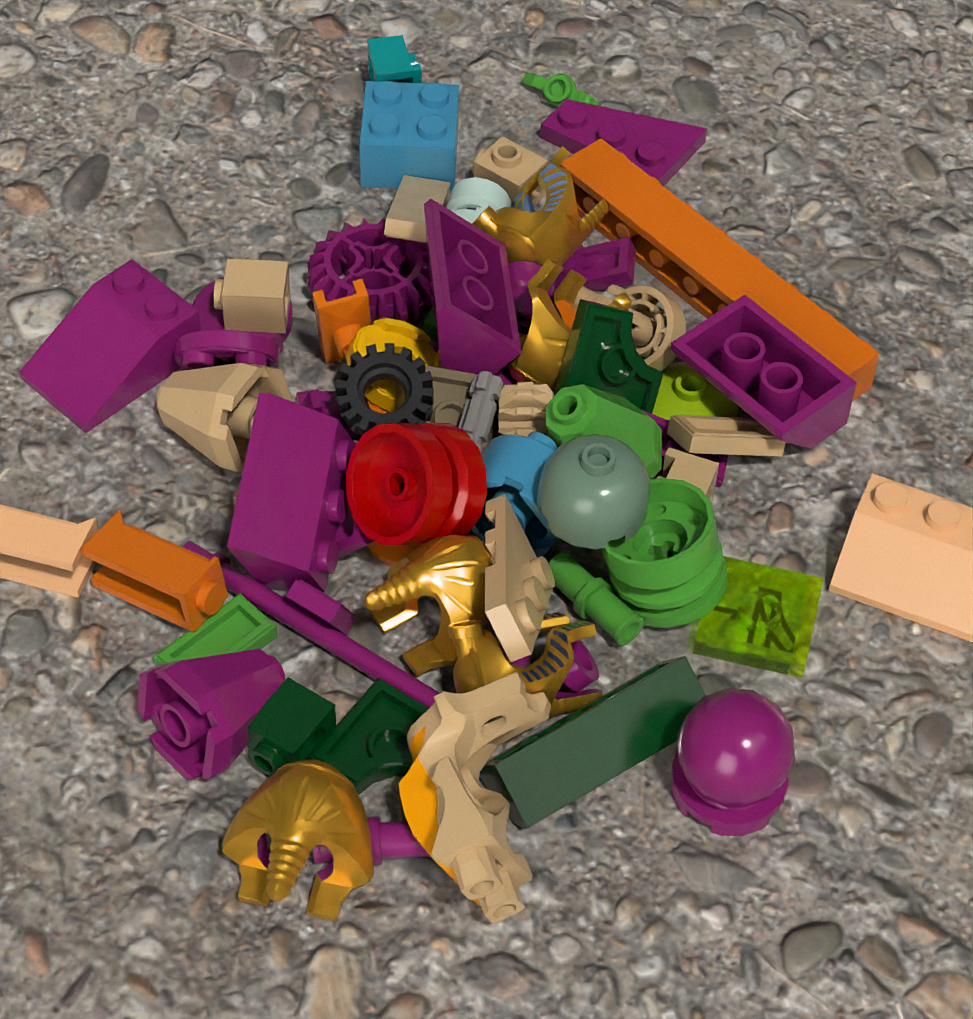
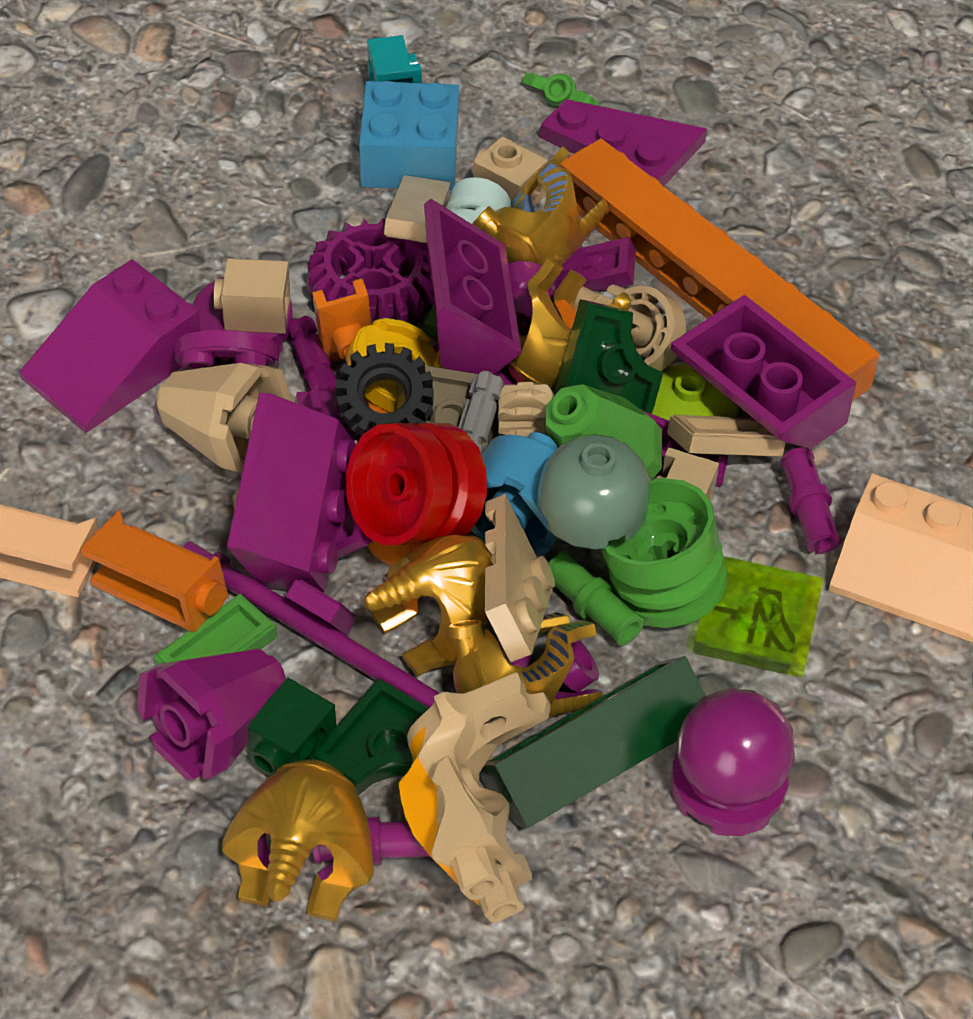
(311, 355): none -> magenta axle
(810, 501): none -> magenta pin

